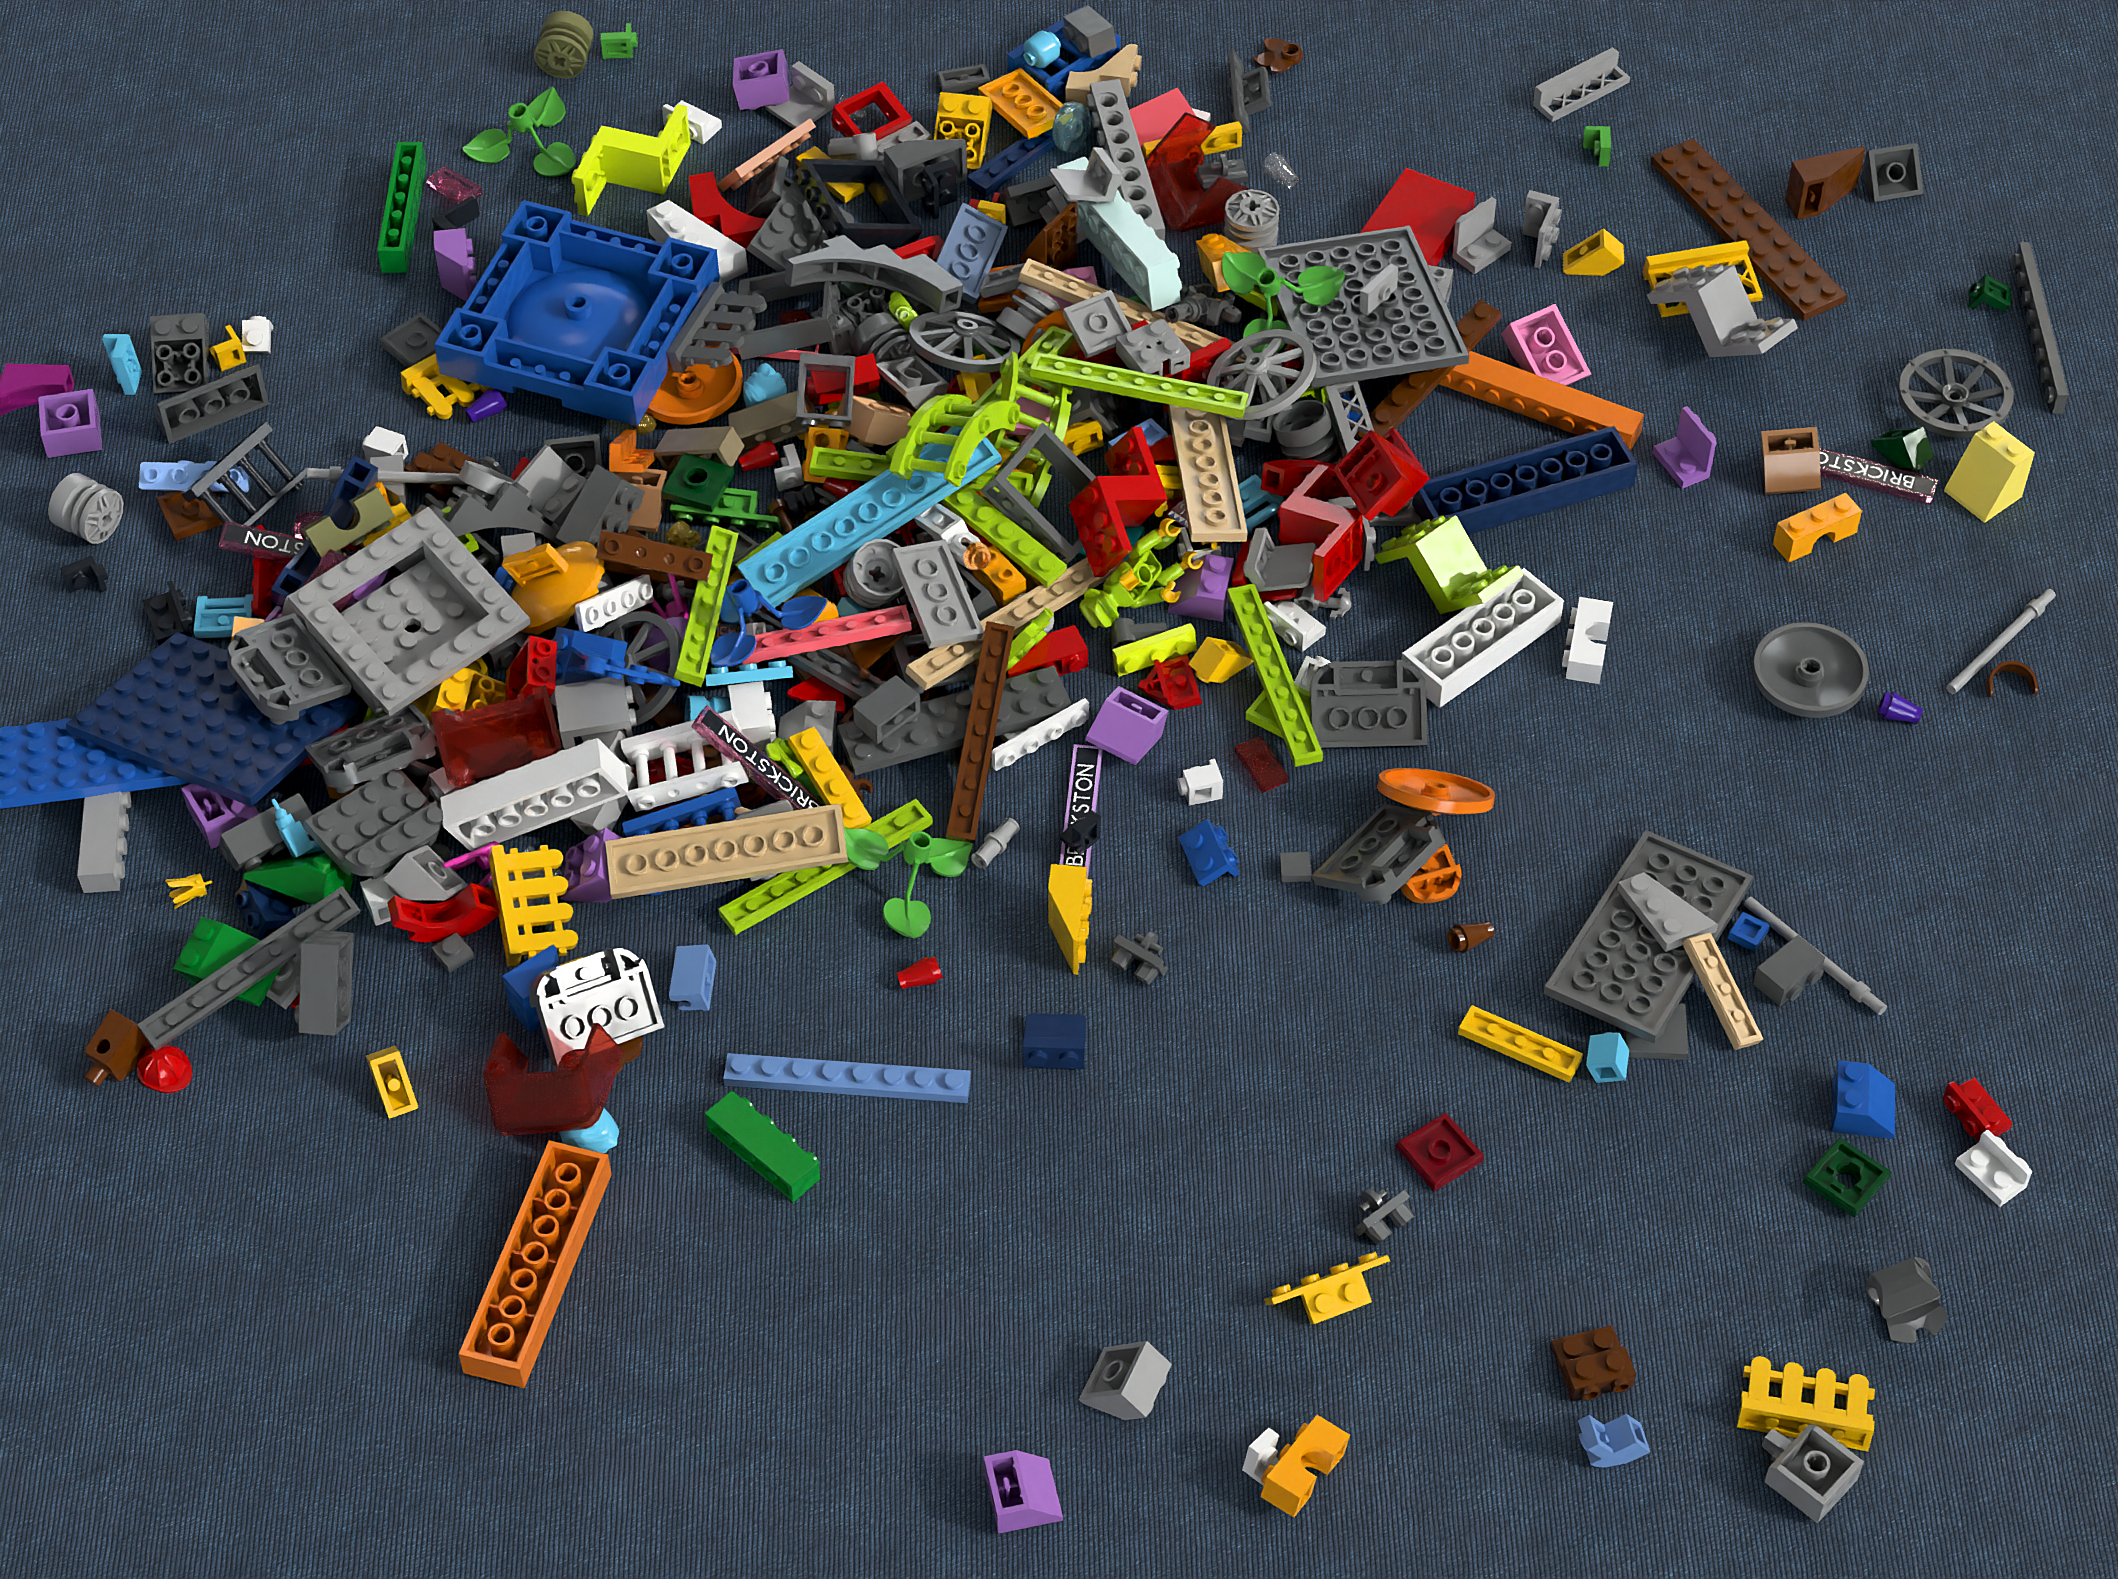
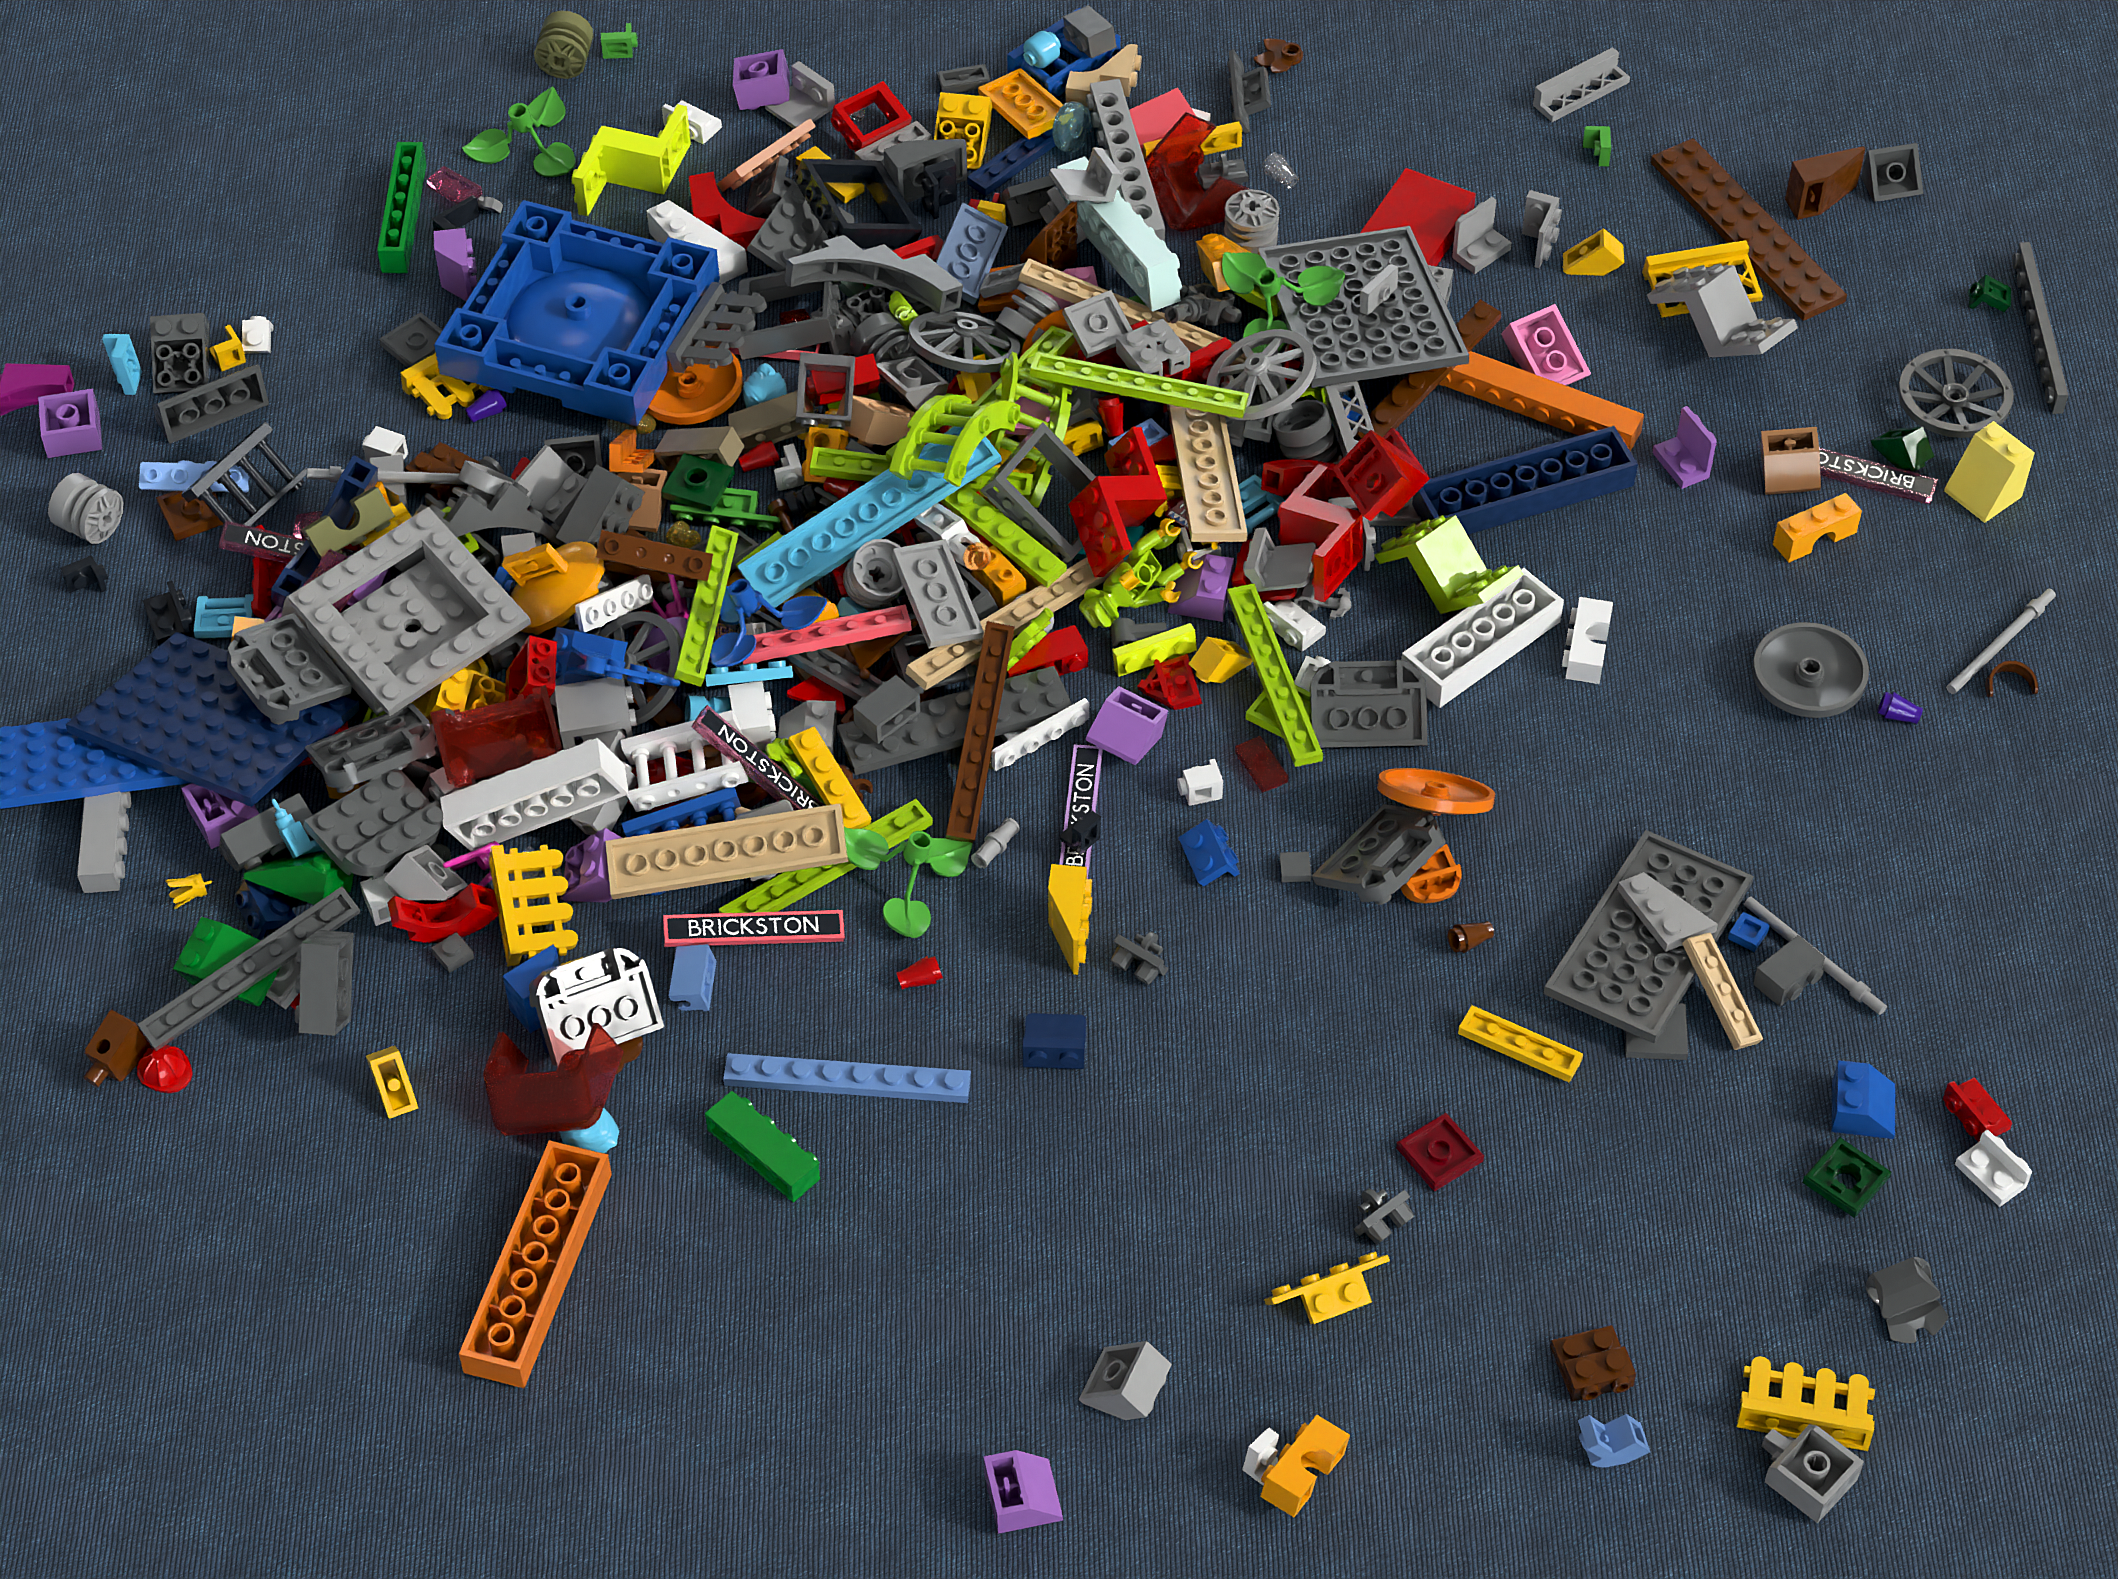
(490, 204): none -> light grey tile
(753, 928): none -> tile
(858, 147): light grey piece -> none
(1111, 412): none -> red cone
(1607, 1057): medium azure brick -> none

